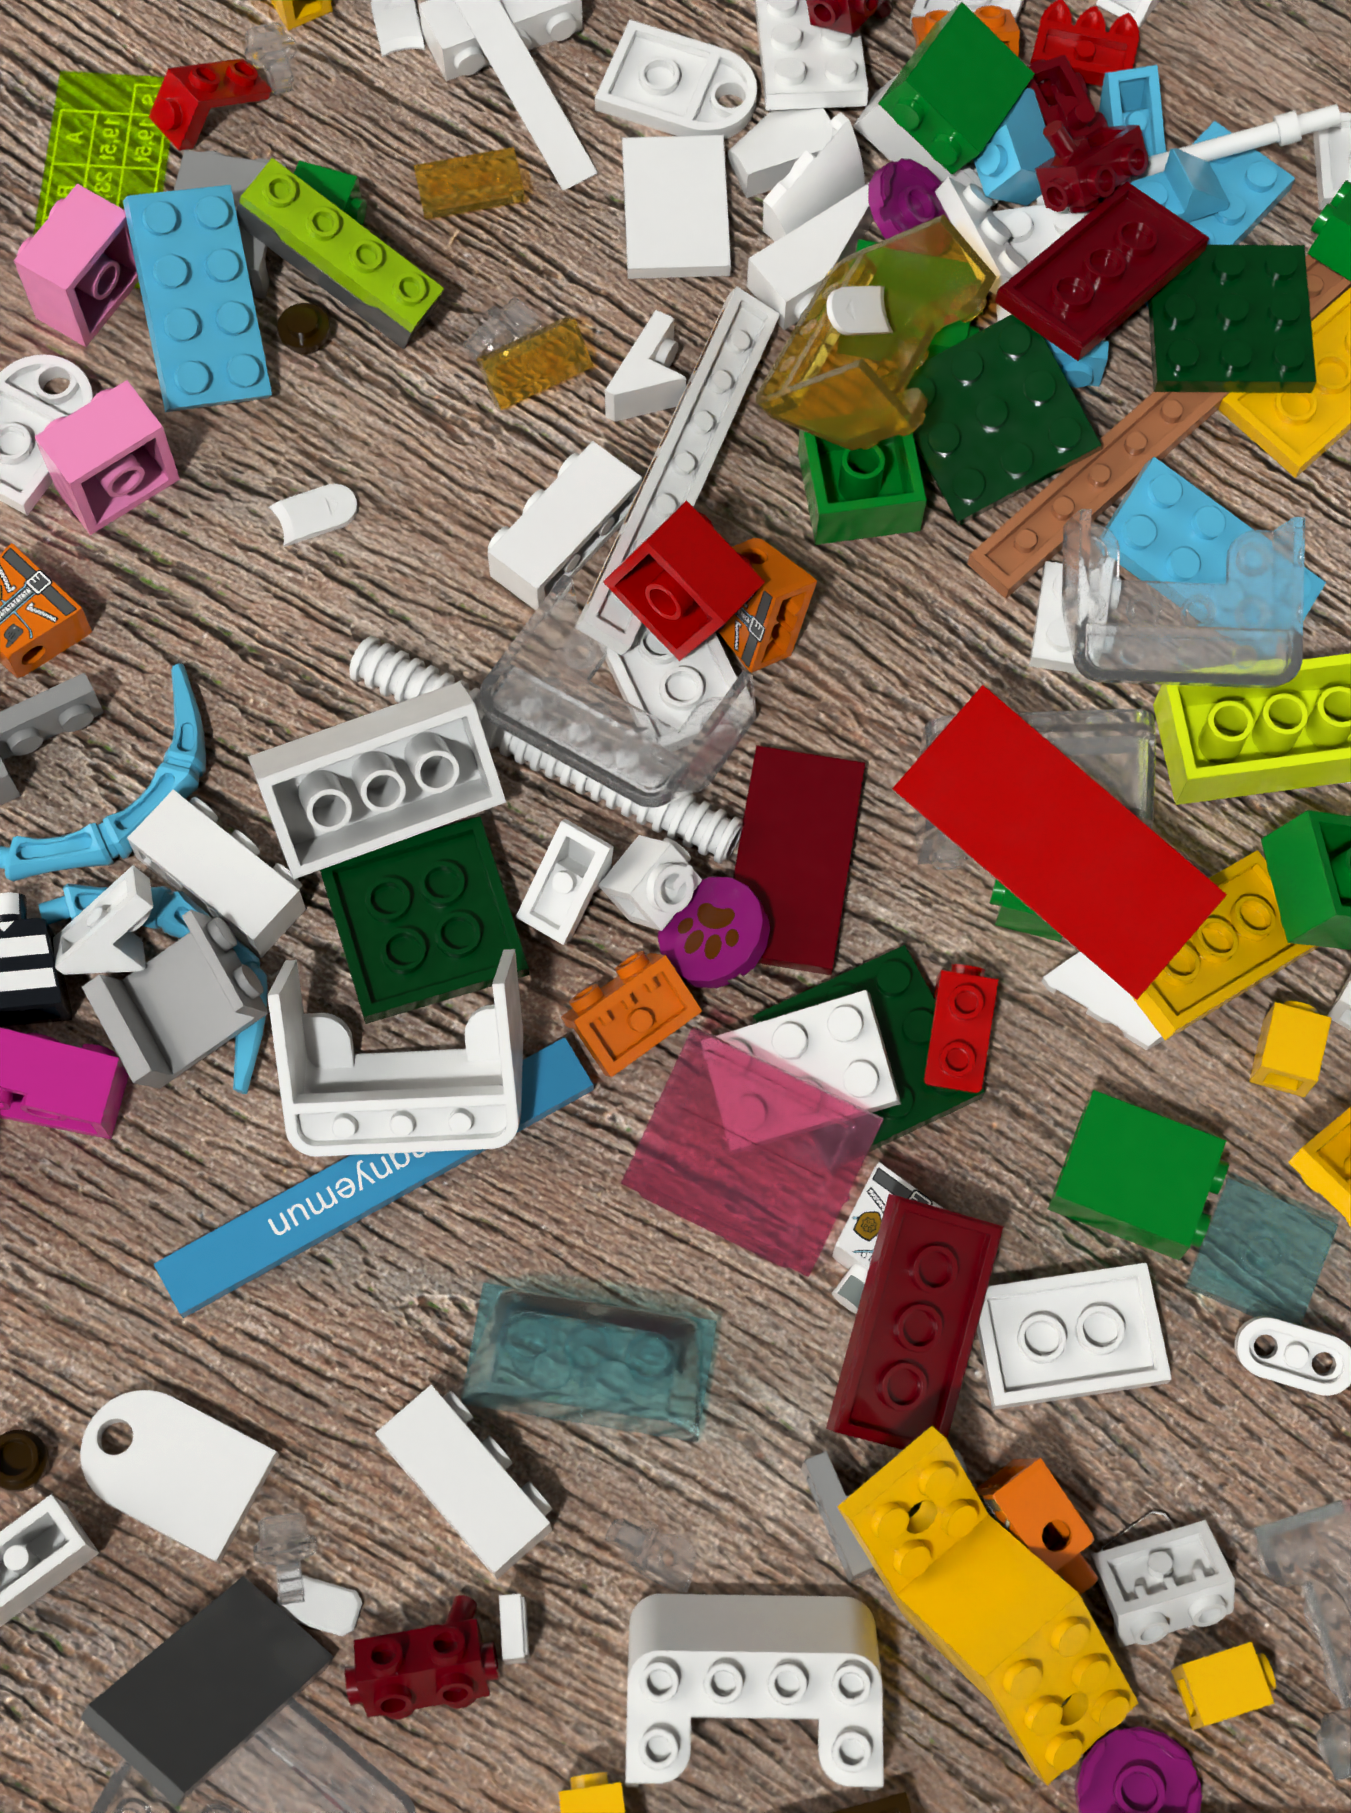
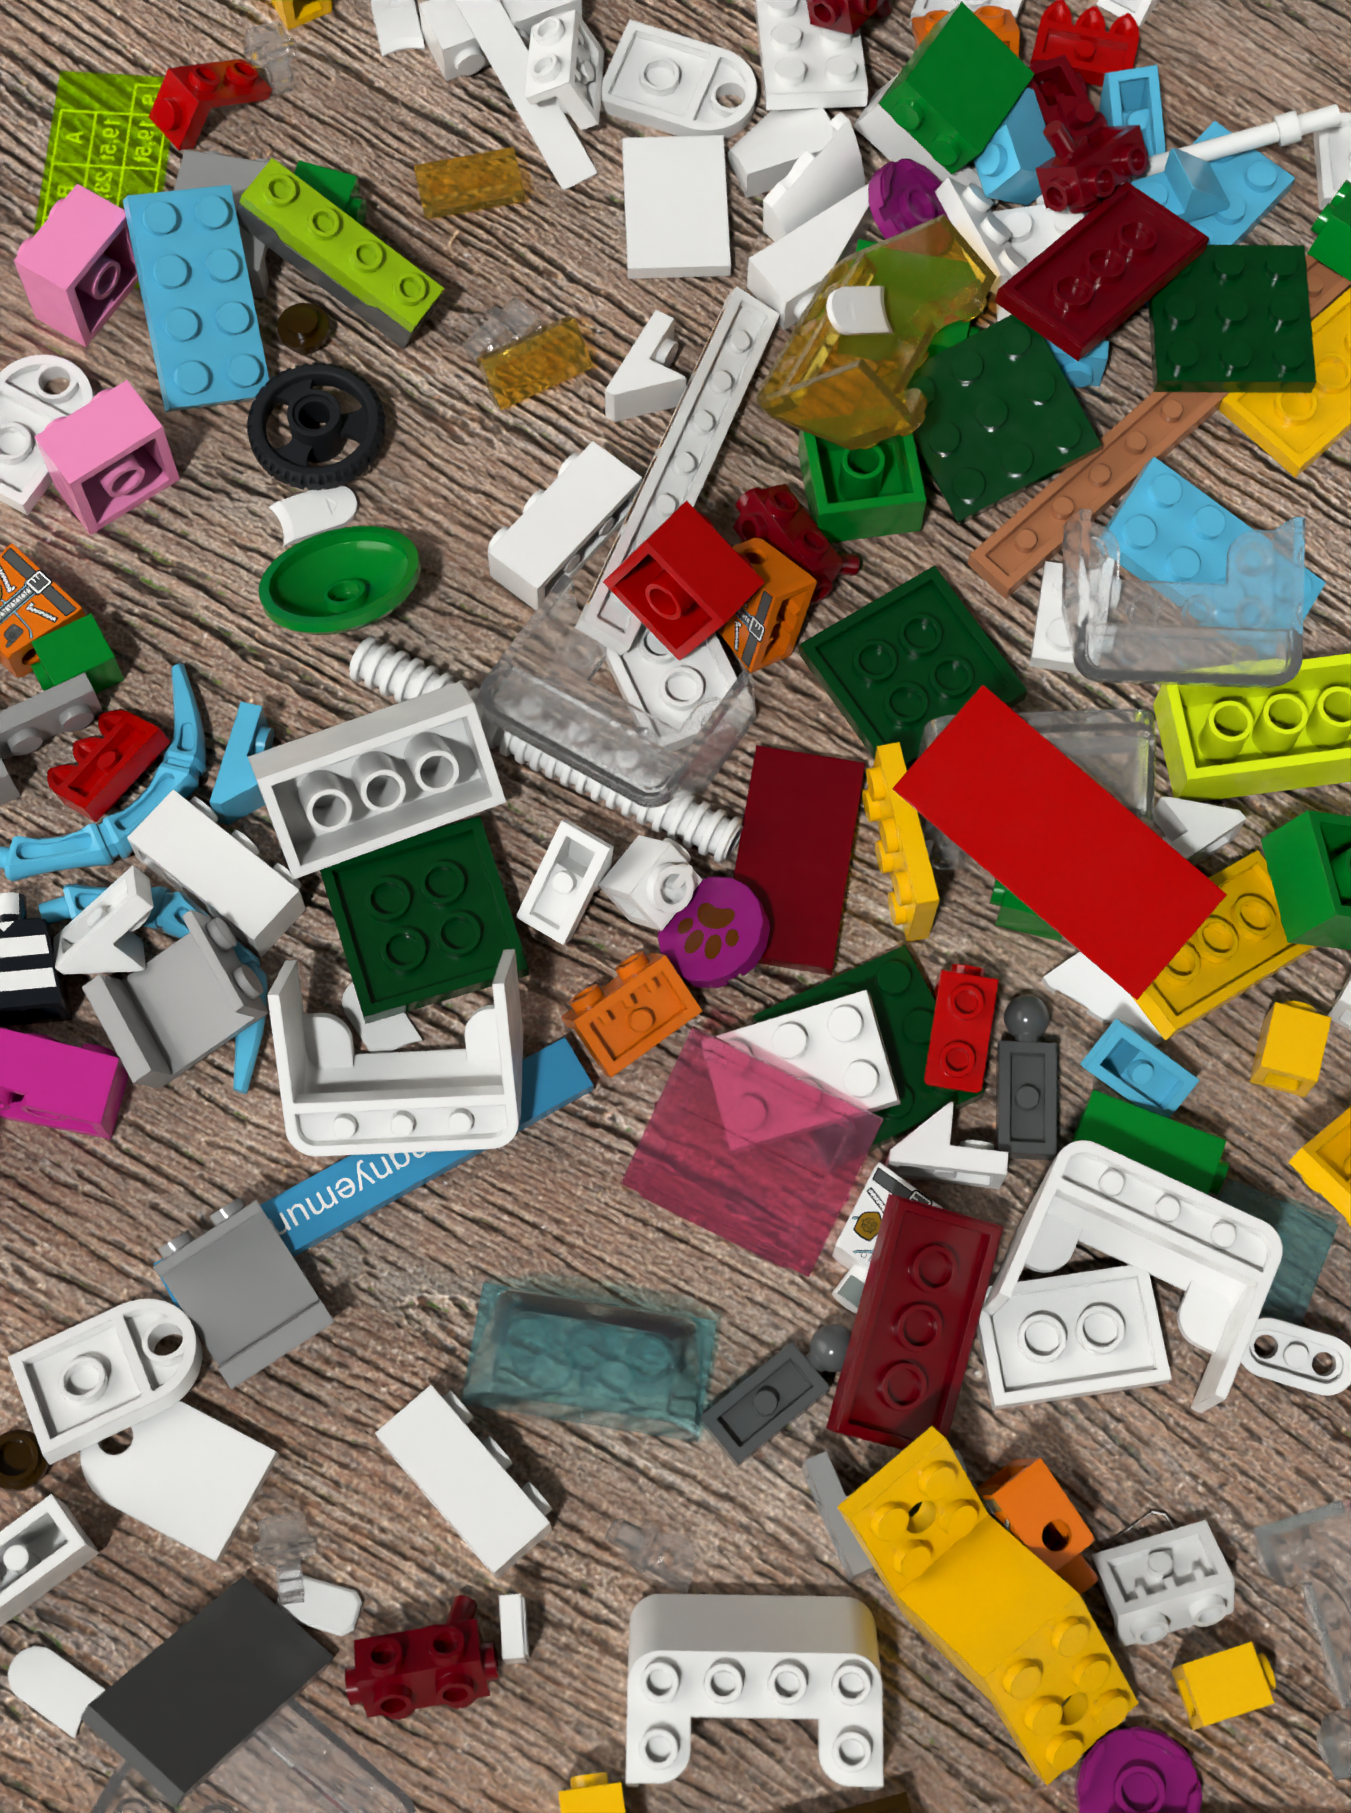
(52, 1687): none -> white piece
(75, 651): none -> green brick
(105, 1375): none -> white tile
(107, 764): none -> red plate
(236, 786): none -> medium azure slope
(242, 1291): none -> light grey panel
(313, 406): none -> black wheel
(340, 580): none -> green dish
(381, 1035): none -> white piece
(566, 65): none -> white bracket
(775, 1394): none -> dark grey plate
(785, 525): none -> dark red brick
(901, 846): none -> yellow plate
(907, 663): none -> dark green plate
(930, 1157): none -> white slope
(1026, 1084): none -> dark grey plate
(1139, 1070): none -> medium azure slope
(1160, 1226): none -> white windscreen
(1196, 827): none -> white slope

